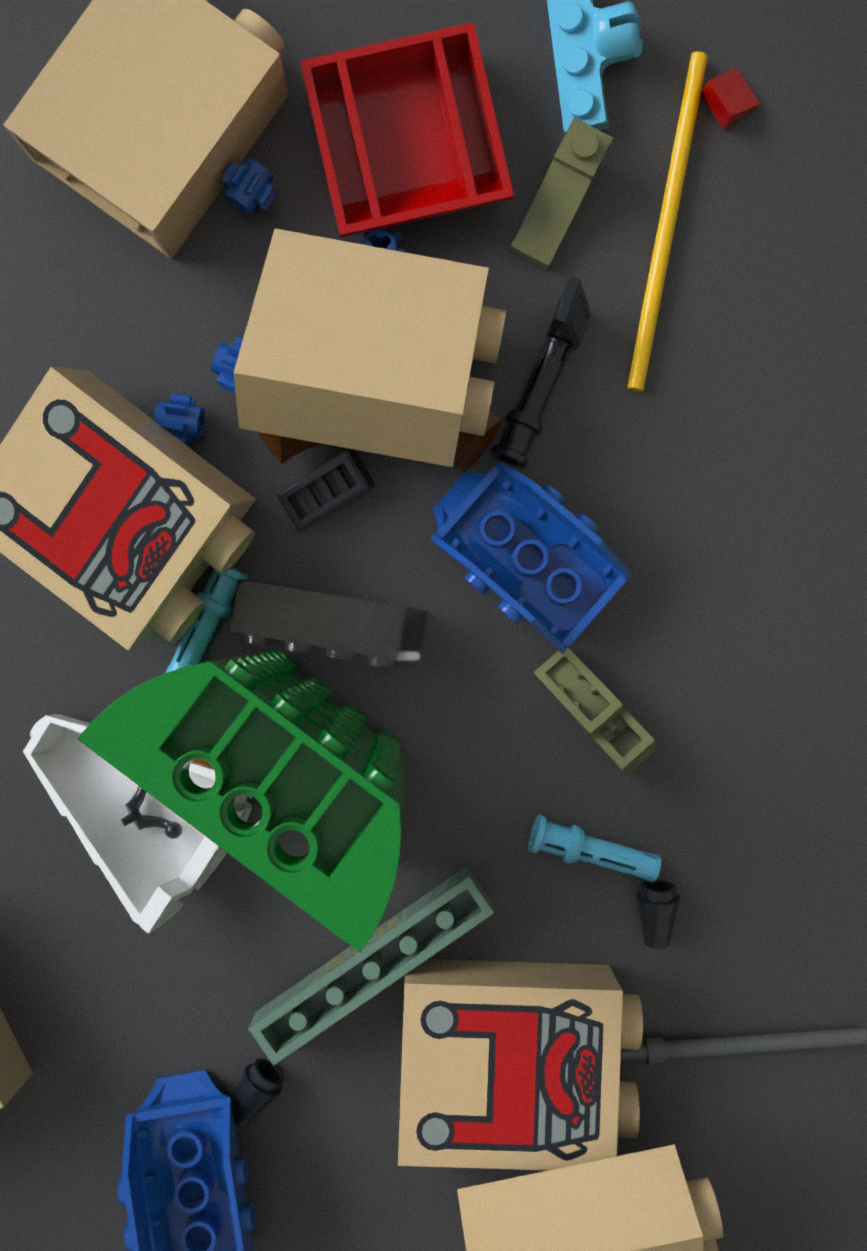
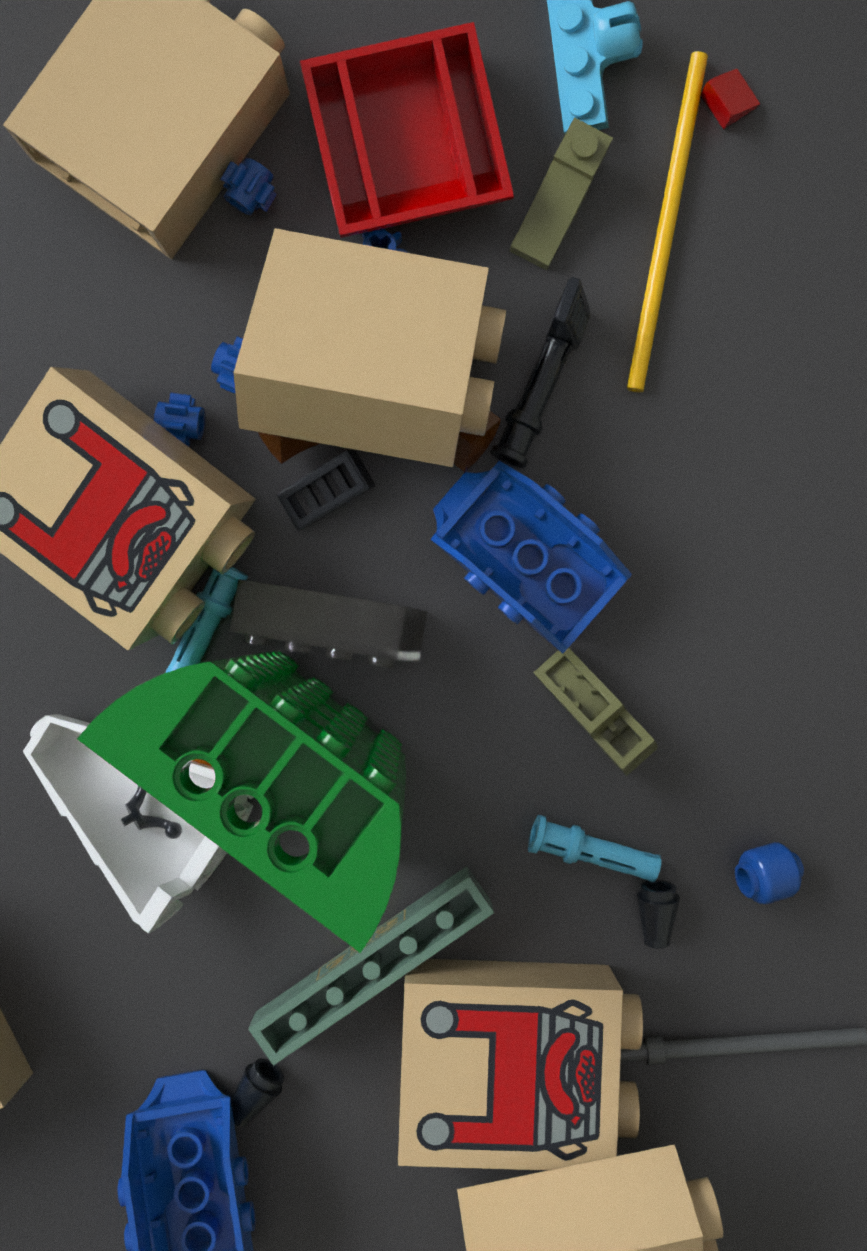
(769, 873): none -> blue head

